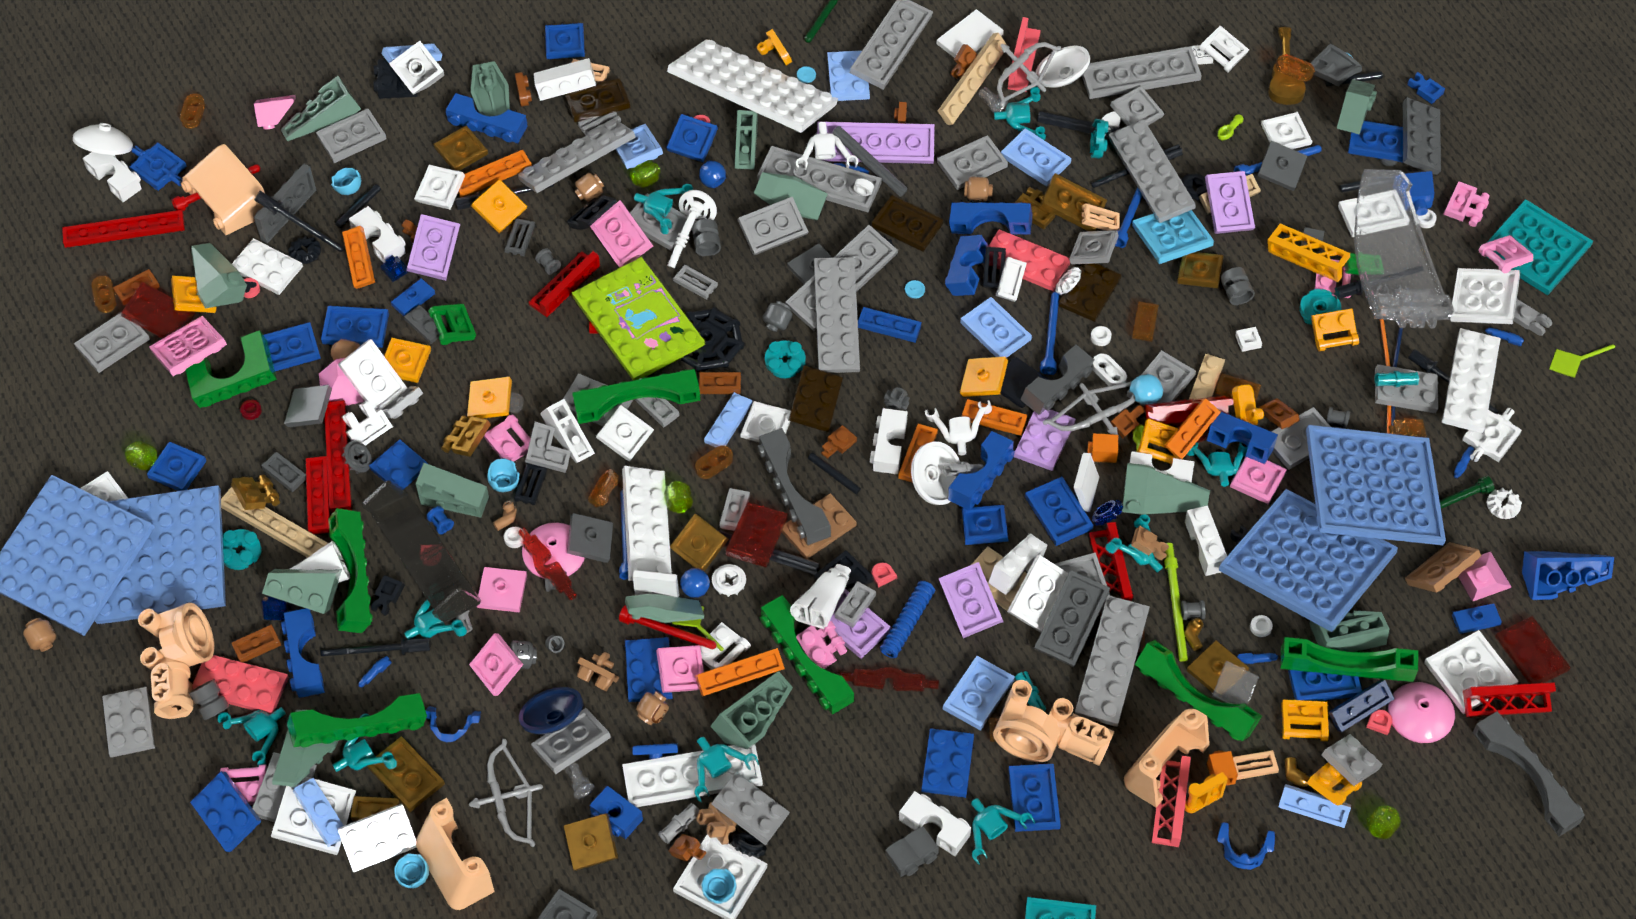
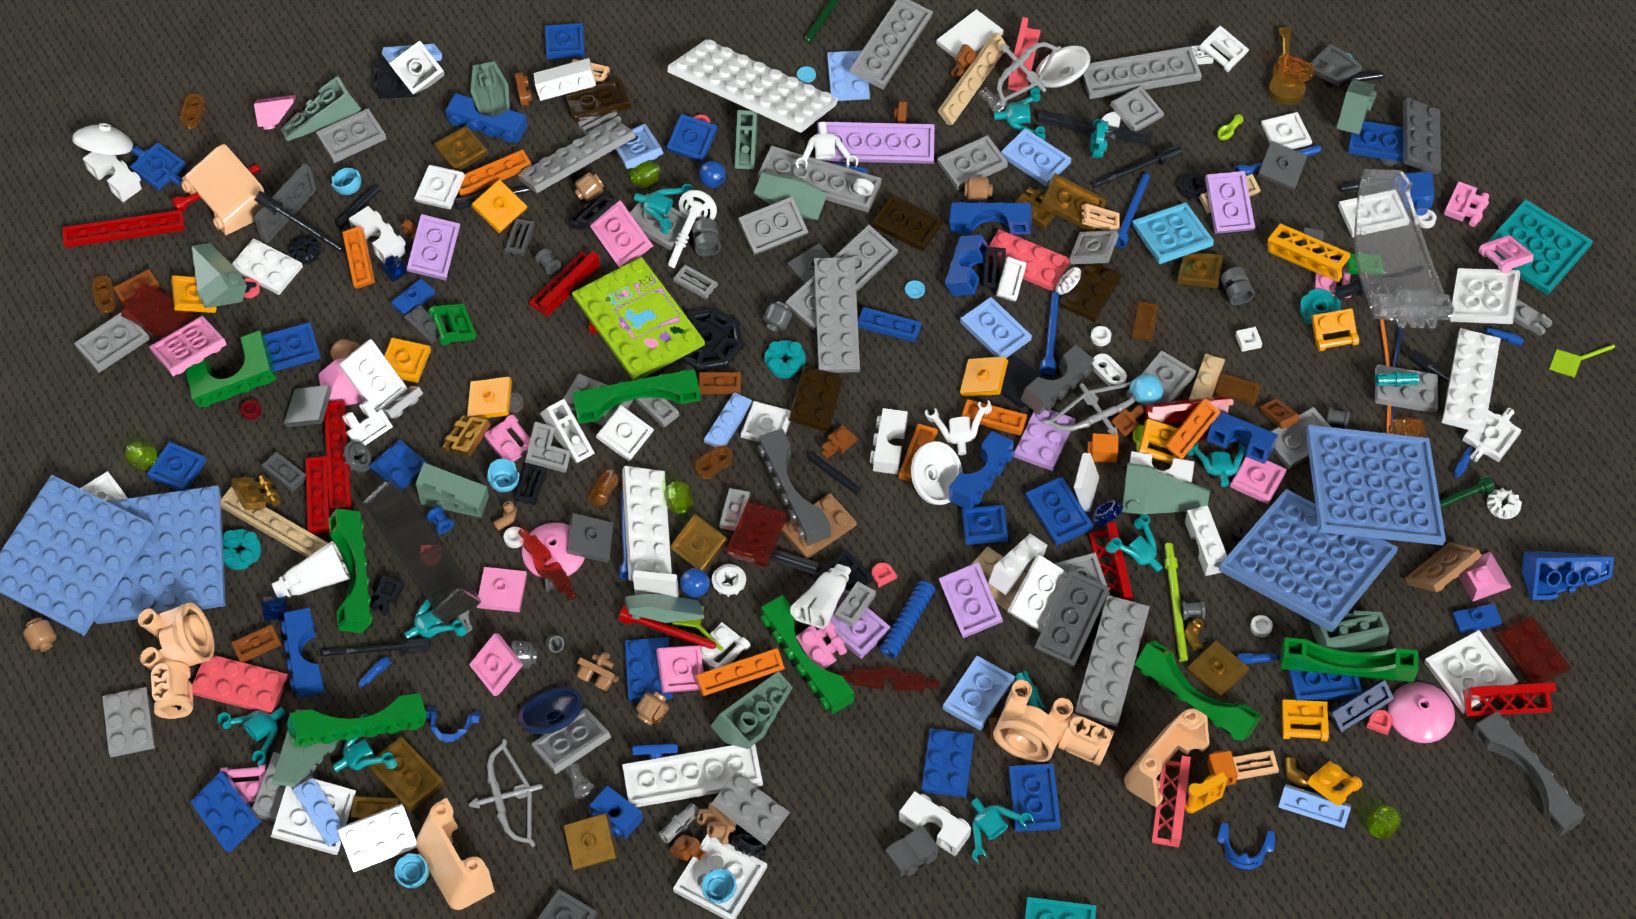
(209, 700): dark grey wheel -> none
(304, 587): sand green wedge -> none
(355, 325): blue plate -> none
(716, 762): teal piece -> none
(774, 42): light orange piece -> none
(872, 163): dark grey axle -> none
(896, 399): dark grey gear -> none
(962, 467): light grey pin -> none
(1146, 543): medium nougat plate -> none
(1151, 171): light grey plate -> none
(1235, 684): clear piece -> none
(1245, 404): light orange piece -> none
(1352, 759): light grey plate -> none
(1427, 89): blue plate -> none

